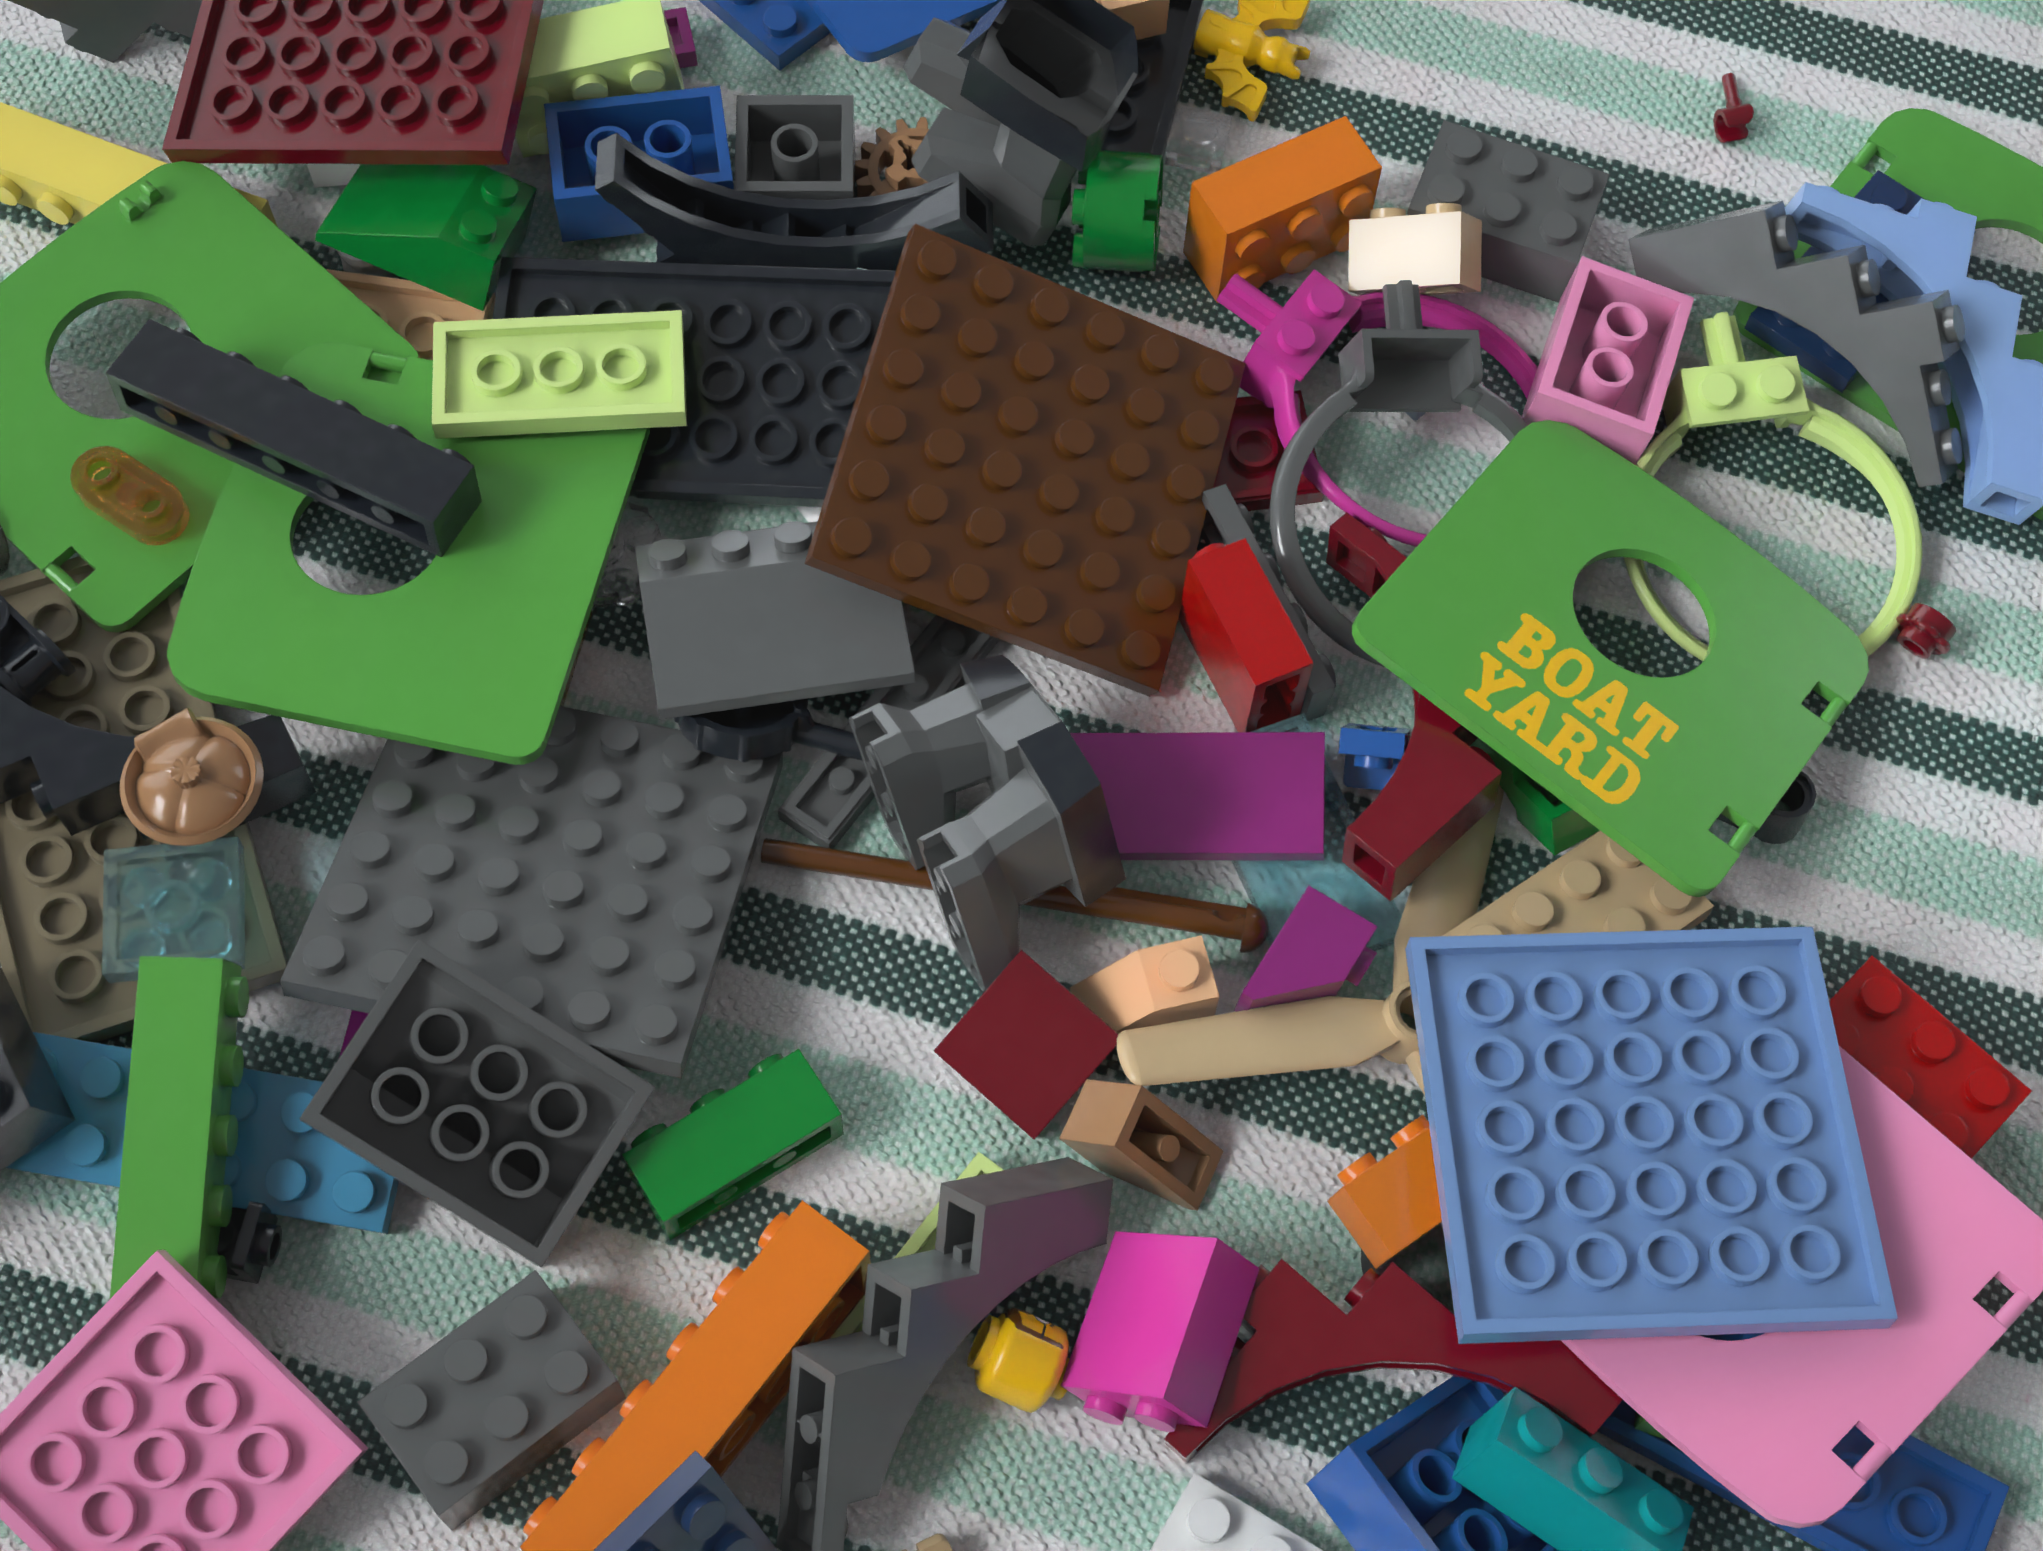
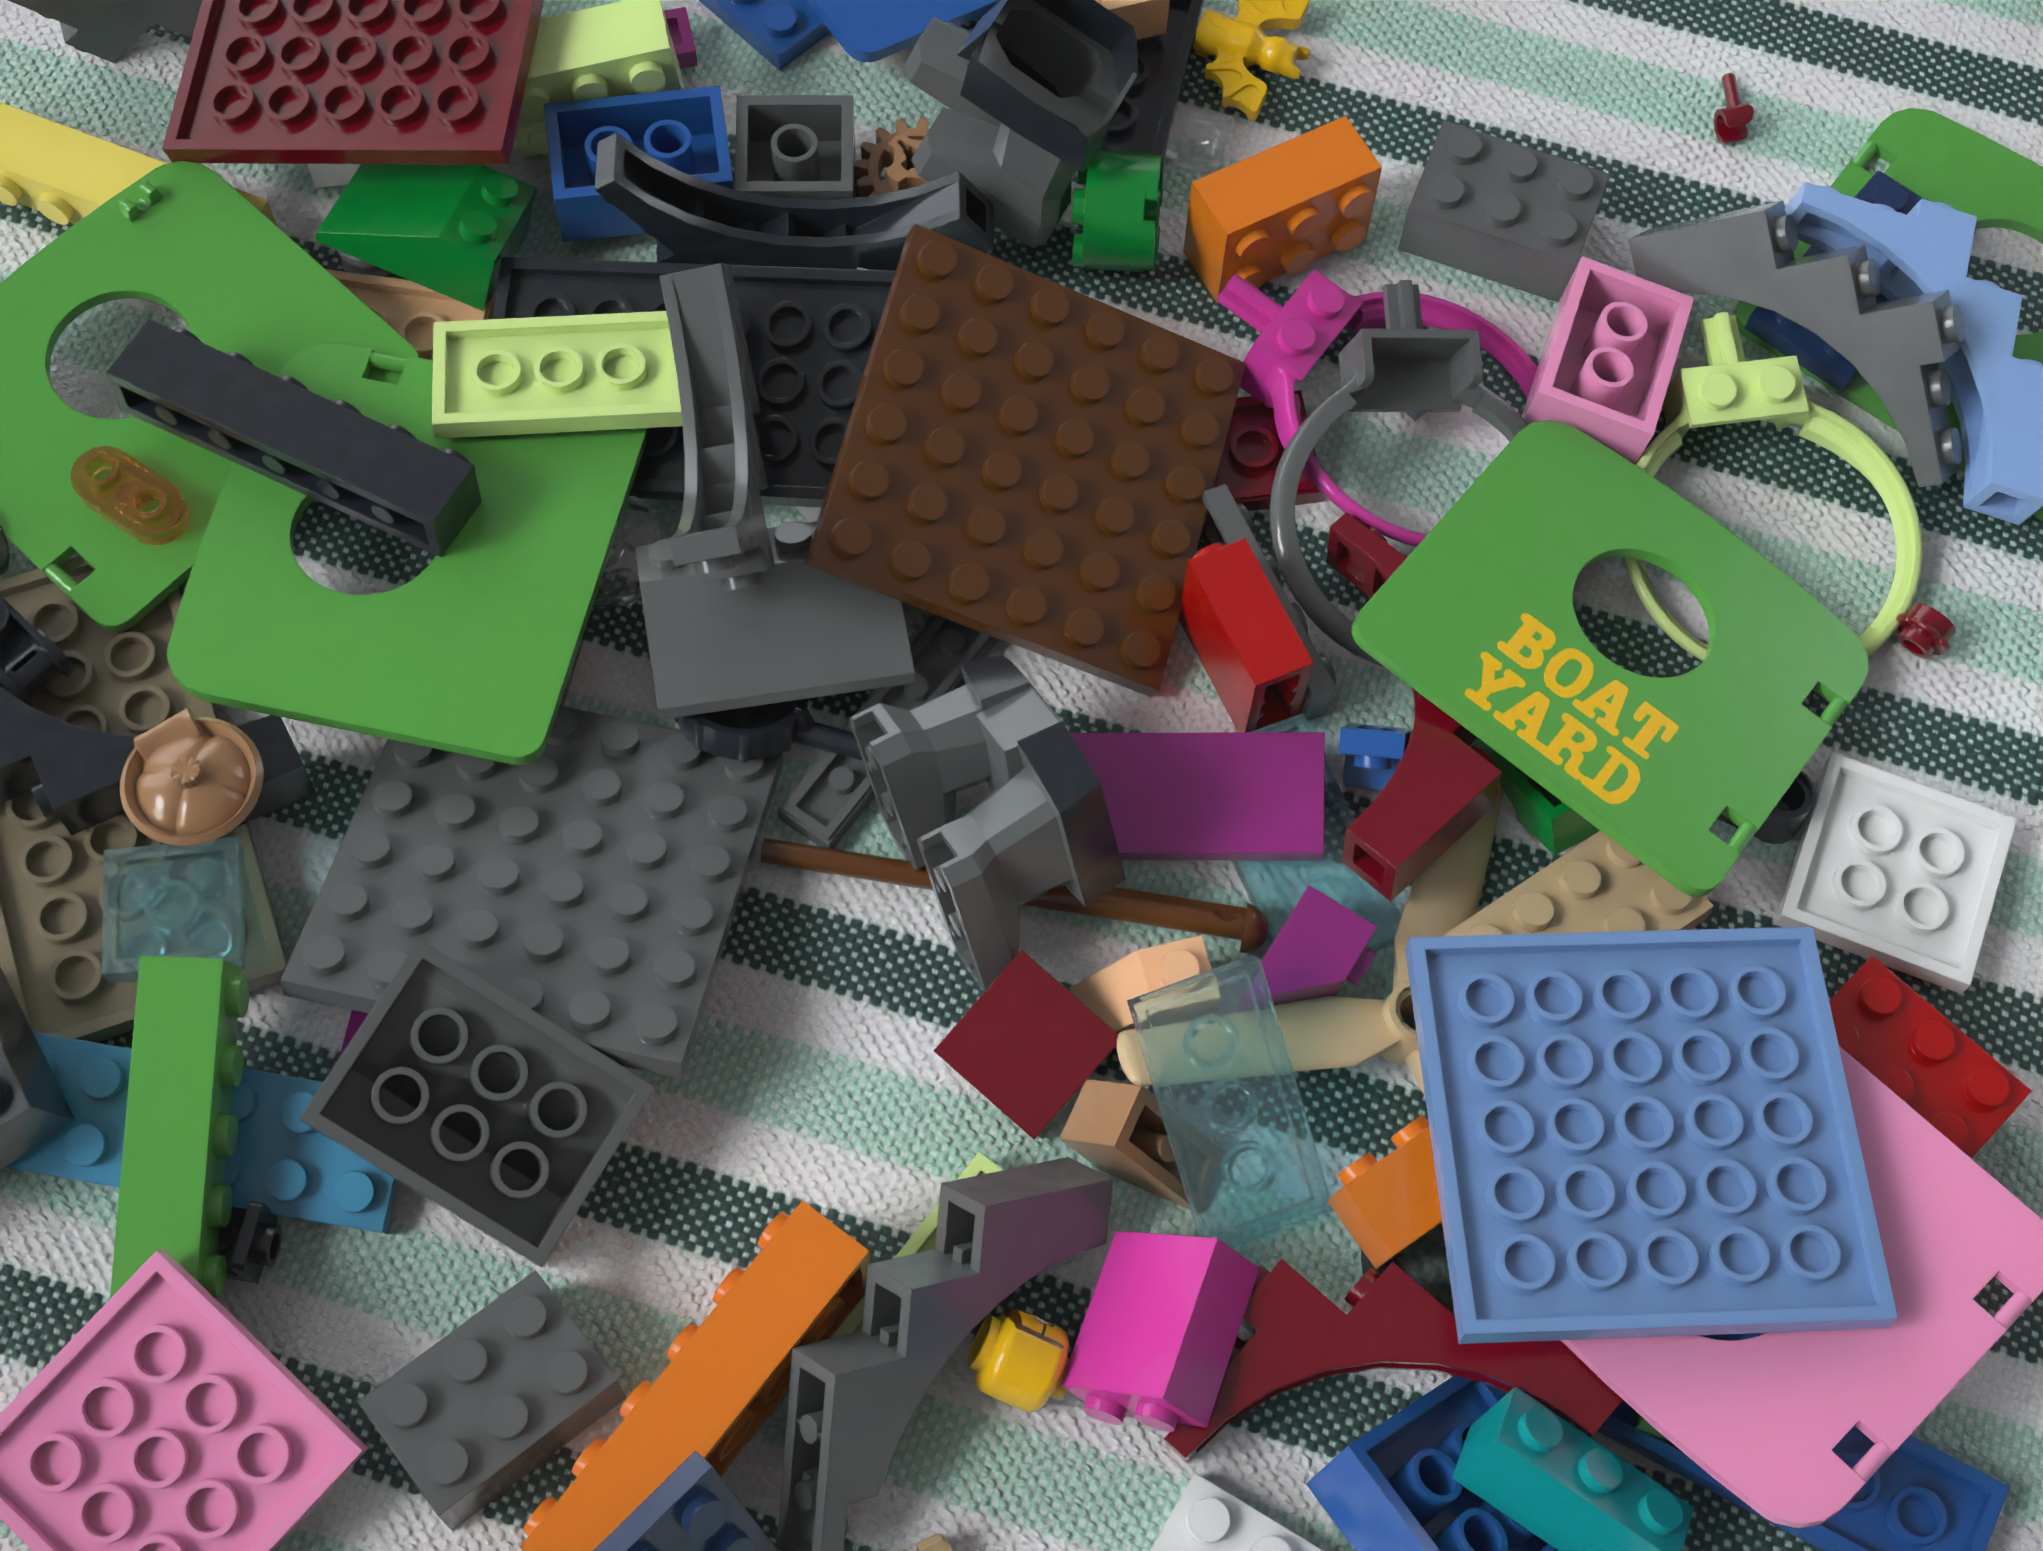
(724, 468): none -> dark grey arch
(733, 1142): green brick -> none
(1231, 1103): none -> clear light blue tile
(1430, 249): brick -> none
(1897, 872): none -> white plate

